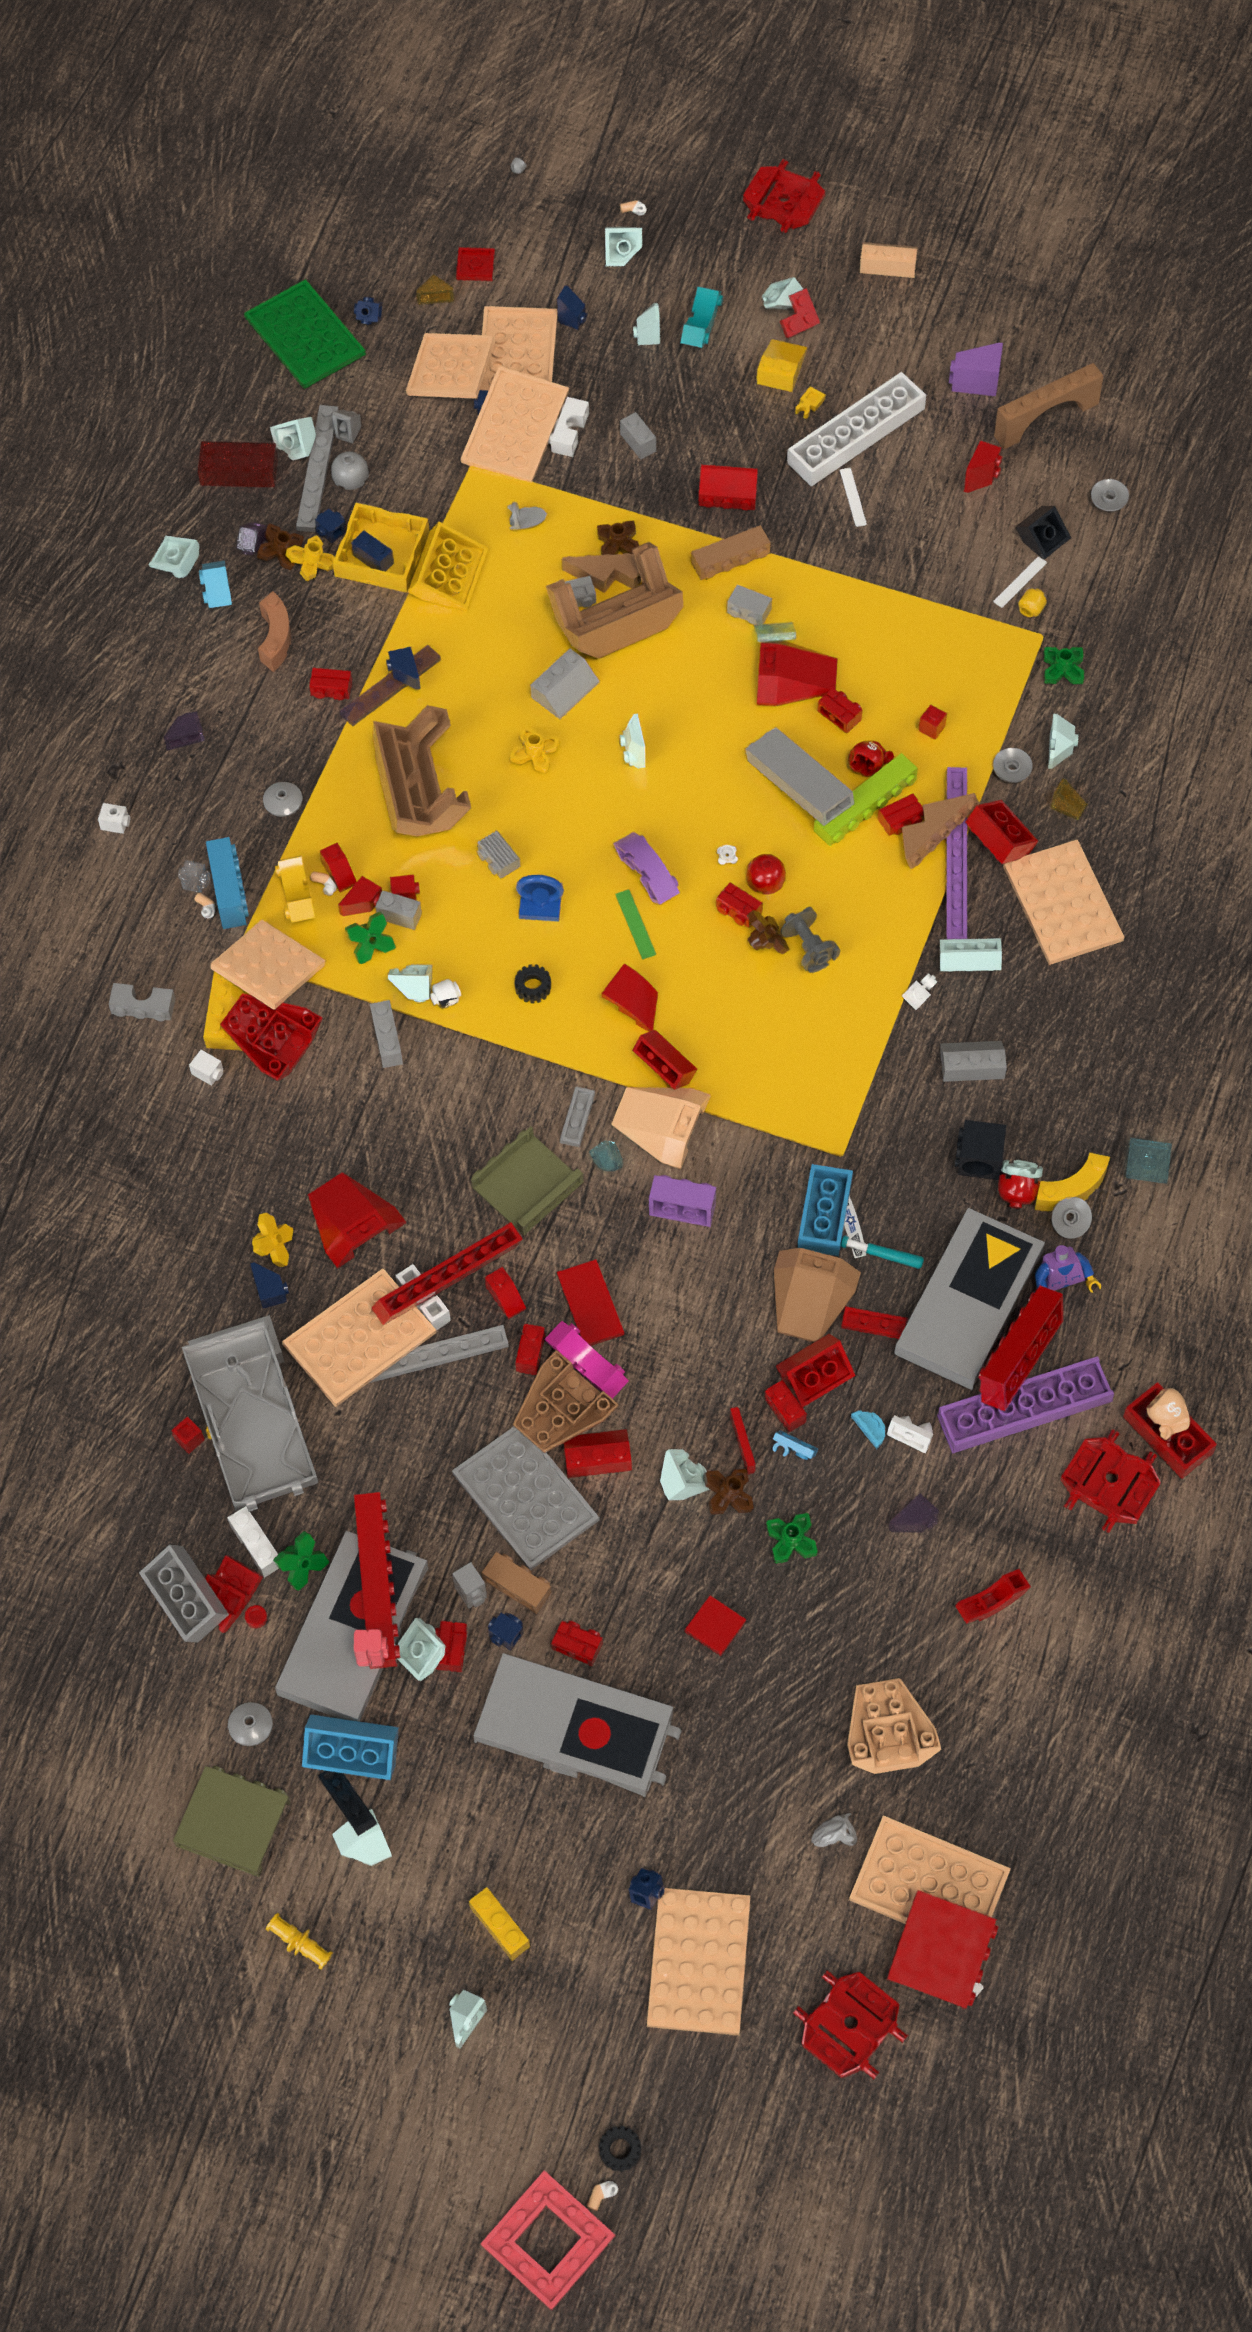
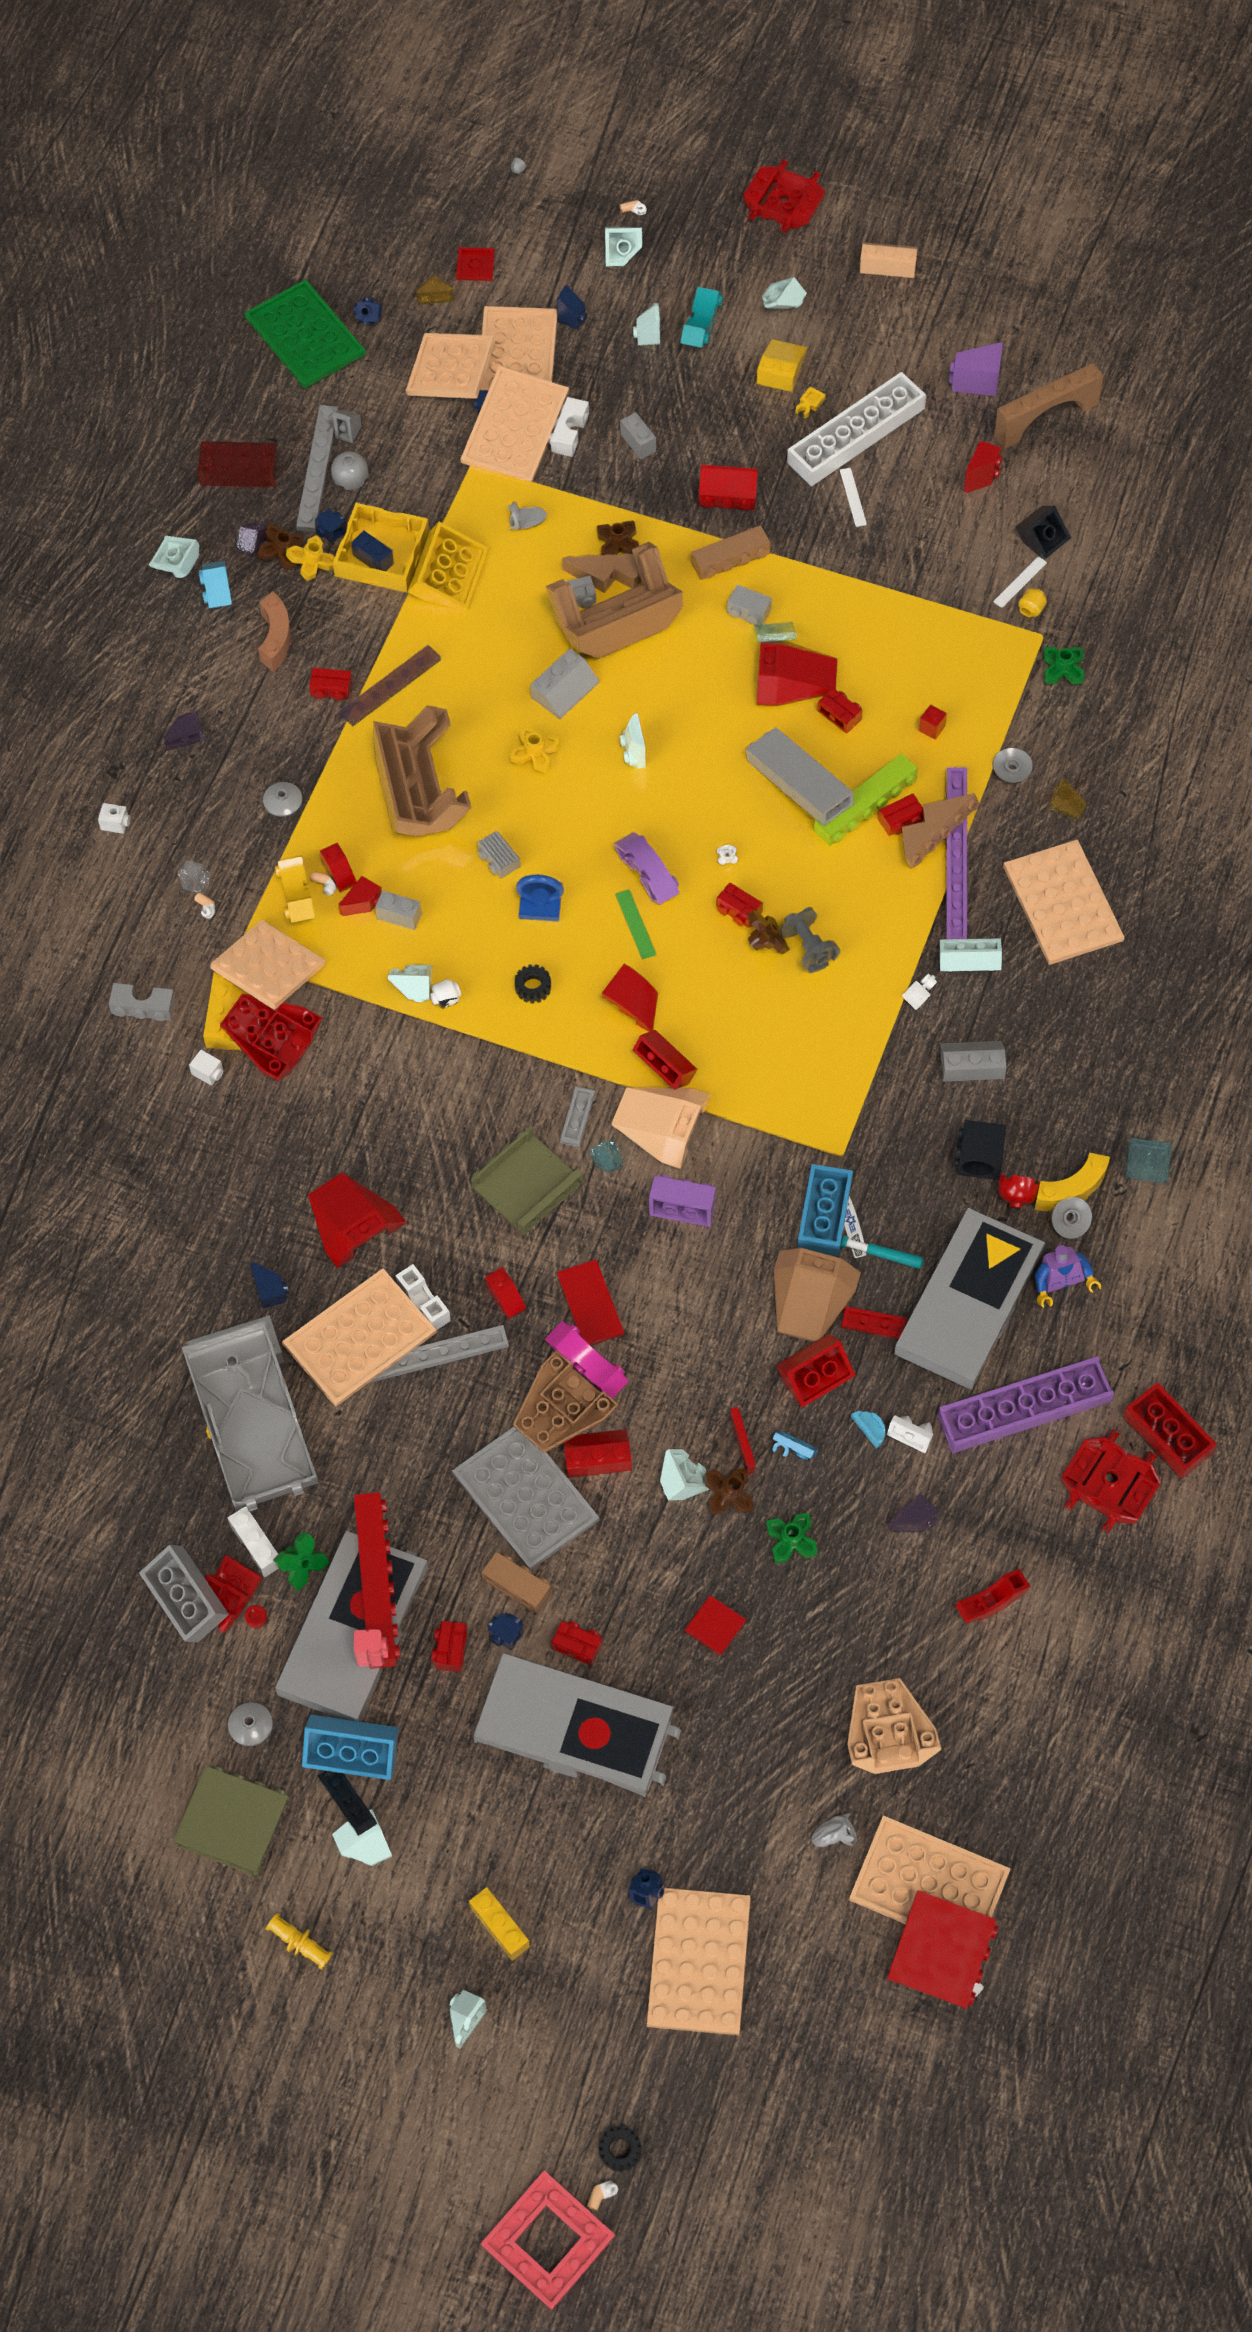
(188, 1435): red panel -> none
(227, 882): dark azure brick -> none
(272, 1239): yellow plant -> none
(295, 437): light aqua slope -> none
(370, 937): green plant -> none
(386, 1034): light grey brick -> none
(403, 667): dark blue slope -> none
(405, 886): red brick -> none
(421, 1649): light aqua slope -> none
(446, 1273): red brick -> none
(470, 1585): light grey brick -> none
(530, 1349): red brick -> none
(766, 874): red cylinder -> none
(785, 1406): red brick -> none
(804, 316): red plate -> none
(862, 2039): red piece -> none
(869, 757): red piece -> none
(1001, 831): red brick -> none
(1021, 1348): red brick -> none
(1022, 1168): light aqua tile -> none
(1061, 740): light aqua slope -> none
(1109, 489): light grey dish -> none
(1169, 1412): light nougat piece -> none

